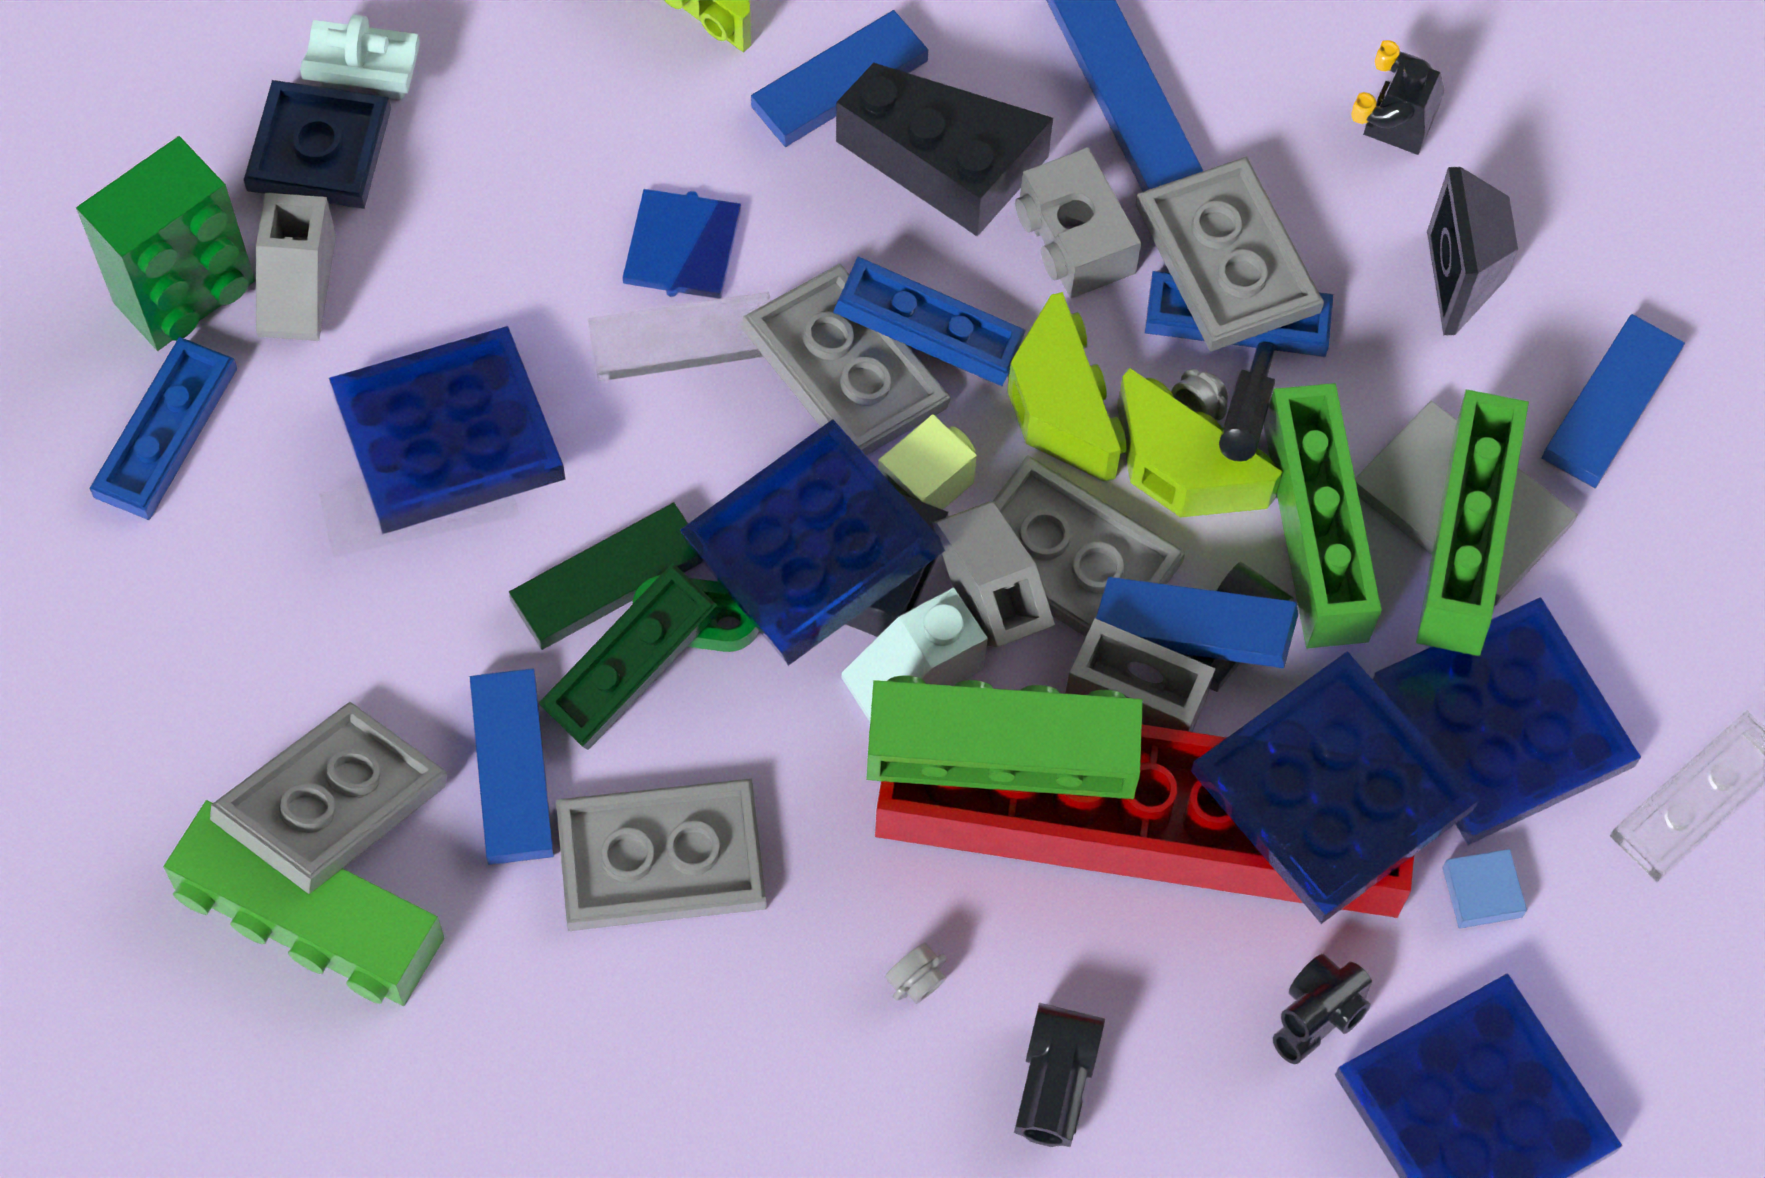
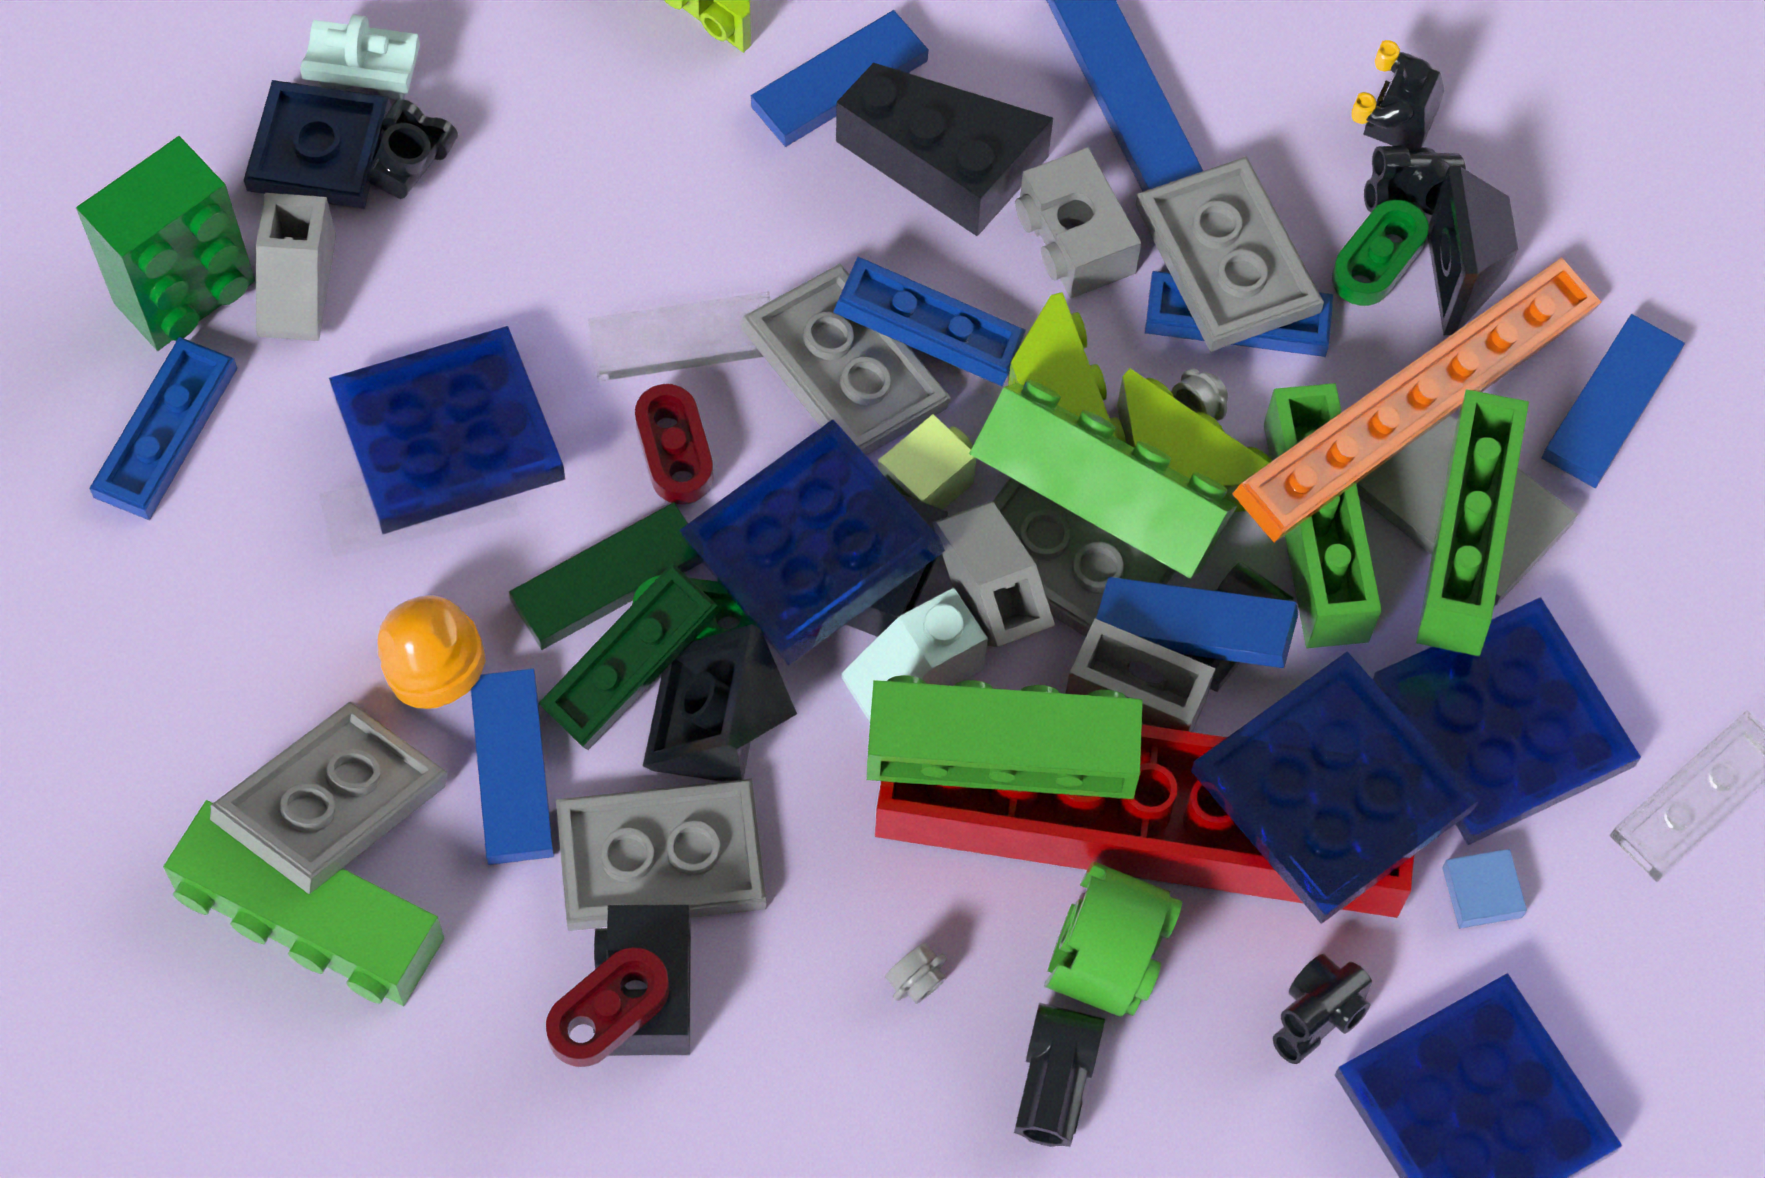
(408, 147): none -> black plate
(430, 652): none -> light orange hat
(605, 1008): none -> dark red plate
(667, 934): none -> black brick
(674, 448): none -> dark red plate
(682, 243): clear blue piece -> none
(715, 704): none -> black slope
(1104, 478): none -> brick
(1110, 941): none -> bright green brick
(1248, 407): black axle -> none
(1376, 256): none -> green plate
(1408, 176): none -> black plate
(1414, 400): none -> orange tile

